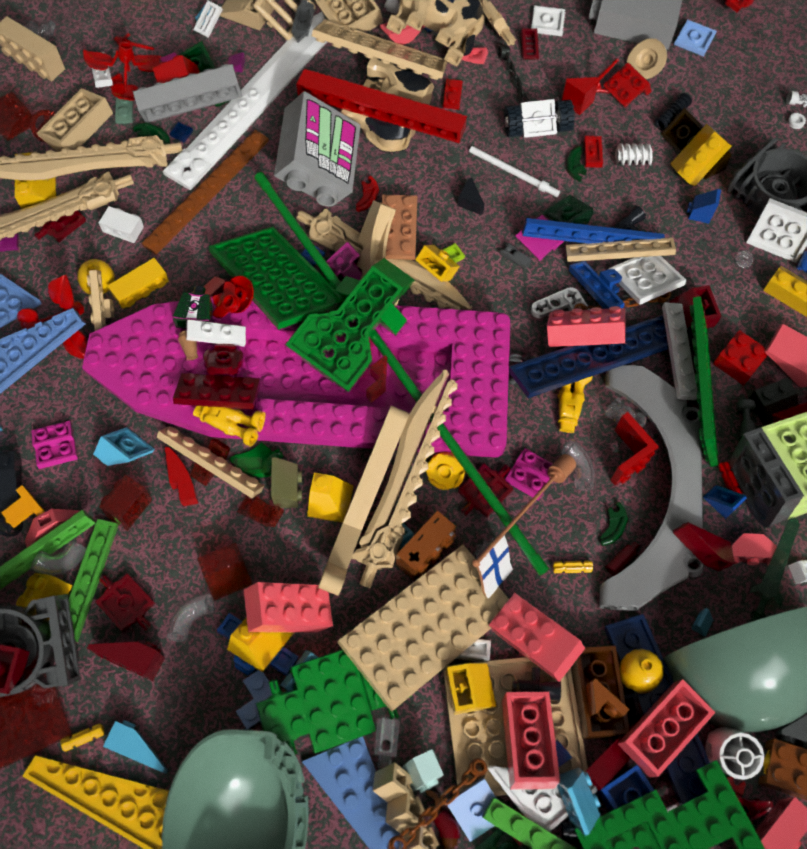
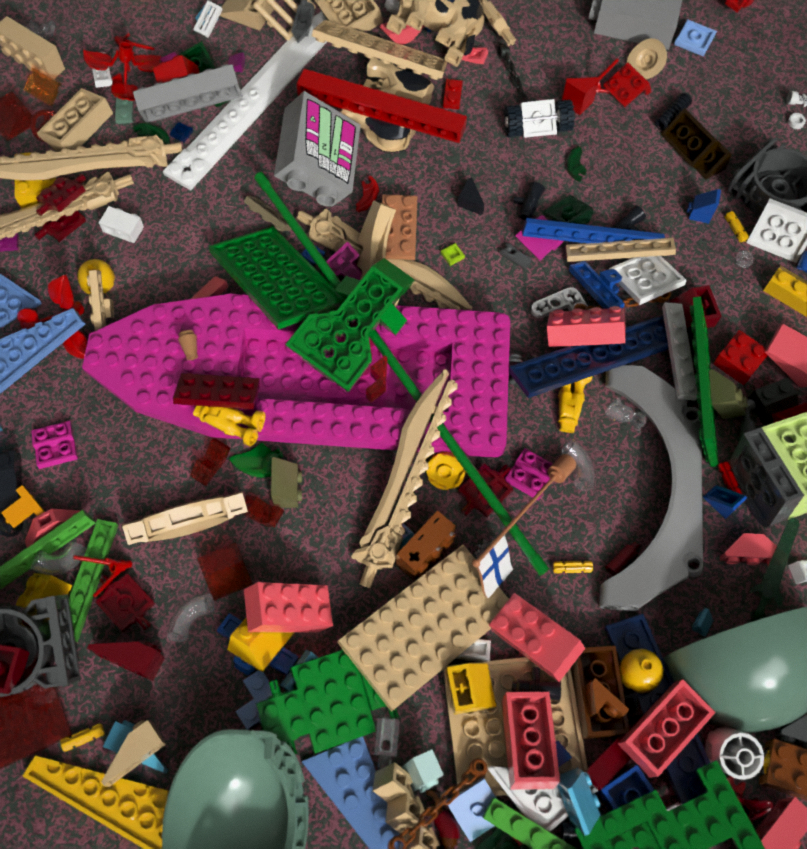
(42, 87): none -> clear orange plate
(60, 194): none -> dark red plate
(115, 568): none -> red plant
(121, 447): medium azure slope -> none
(125, 502): clear red brick -> none
(135, 749): none -> tan slope
(138, 283): yellow brick -> none
(180, 479): red slope -> none
(185, 518): none -> tan piece
(193, 307): torso -> none
(204, 192): dark orange plate -> none
(210, 461): tan plate -> none
(215, 333): white plate -> none
(227, 301): red plate -> none
(230, 365): dark red plate -> none
(244, 291): red dish -> none
(268, 213): none -> dark tan plate
(329, 498): yellow slope -> none
(344, 546): tan beam -> none
(437, 262): yellow brick -> none
(529, 33): dark red slope -> none
(530, 202): none -> black piece
(542, 185): white bar -> none
(548, 20): white tile -> none
(593, 151): red plate -> none
(617, 525): dark green piece -> none
(634, 153): white piece -> none
(639, 443): red bracket -> none
(700, 155): yellow slope -> none
(707, 547): dark red slope -> none
(726, 396): none -> olive slope
(736, 226): none -> yellow axle

